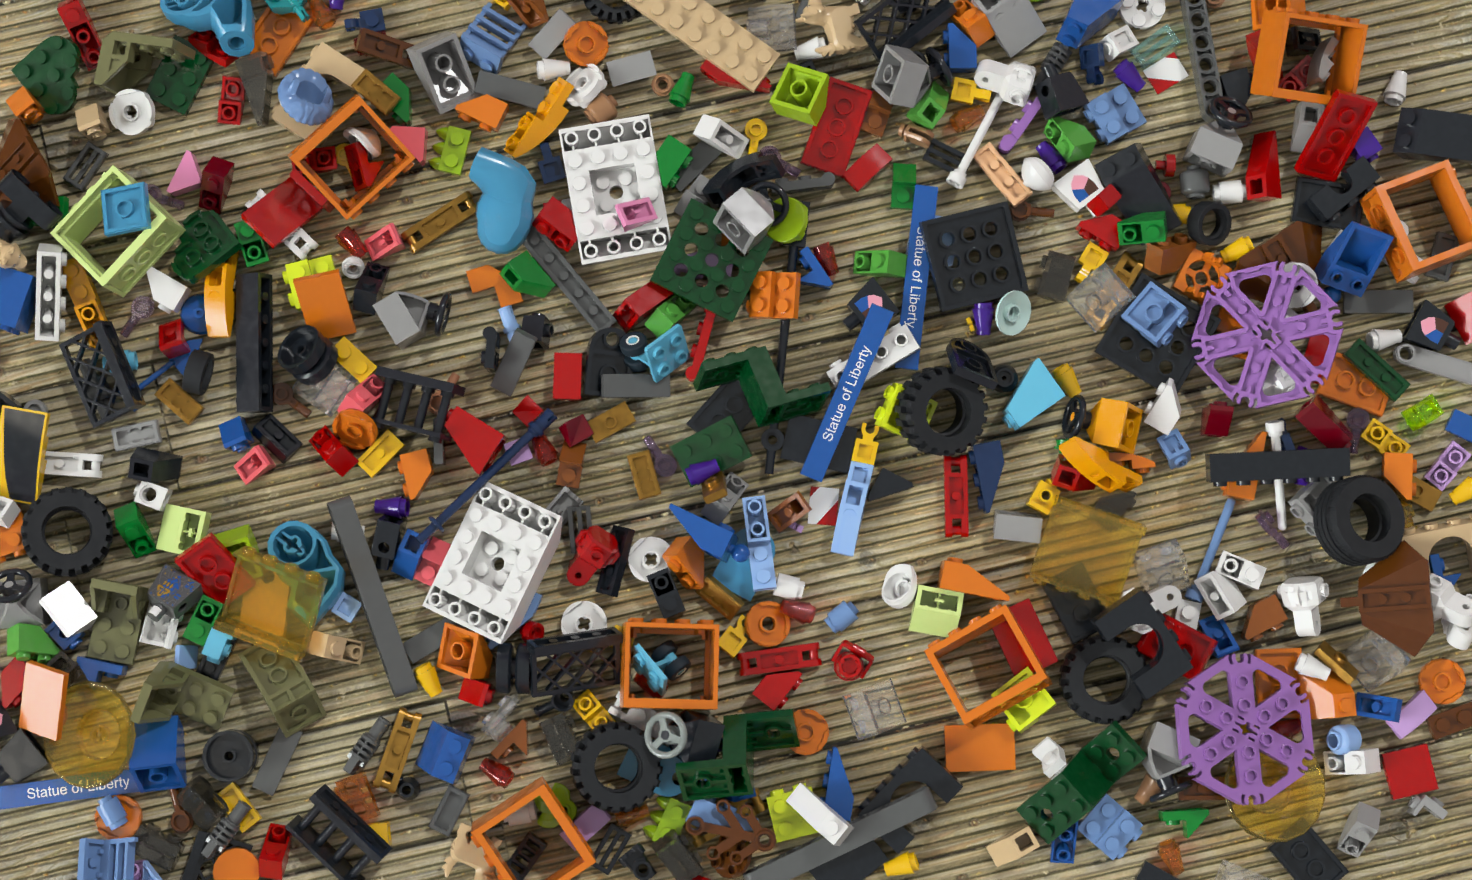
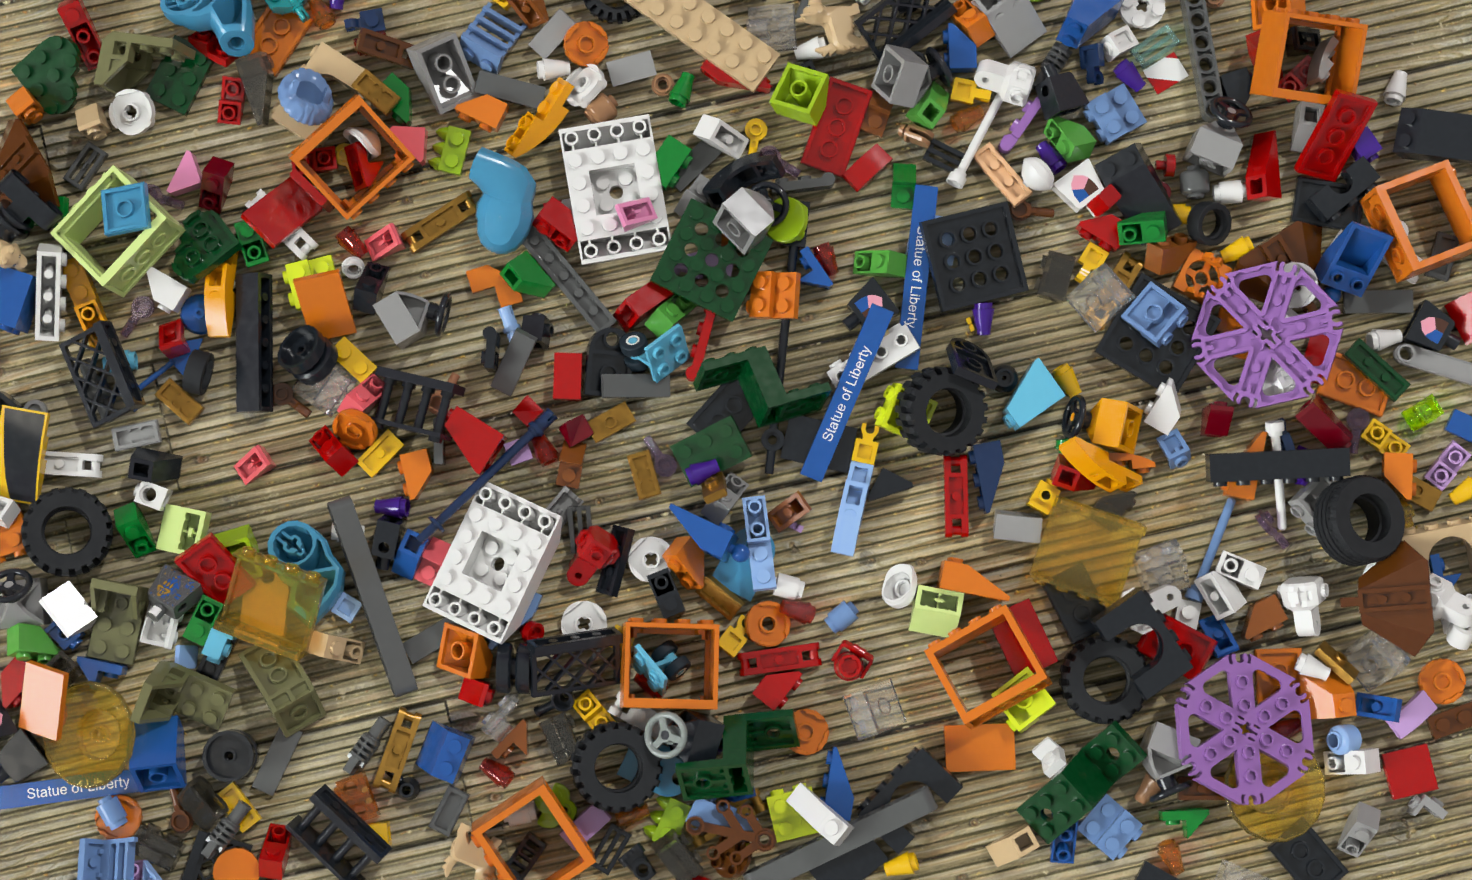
(236, 435): blue slope -> none
(276, 438): black slope -> none
(428, 678): yellow cone -> none
(551, 167): dark blue plate -> none
(824, 506): white sticker -> none
(1013, 312): light aqua dish -> none

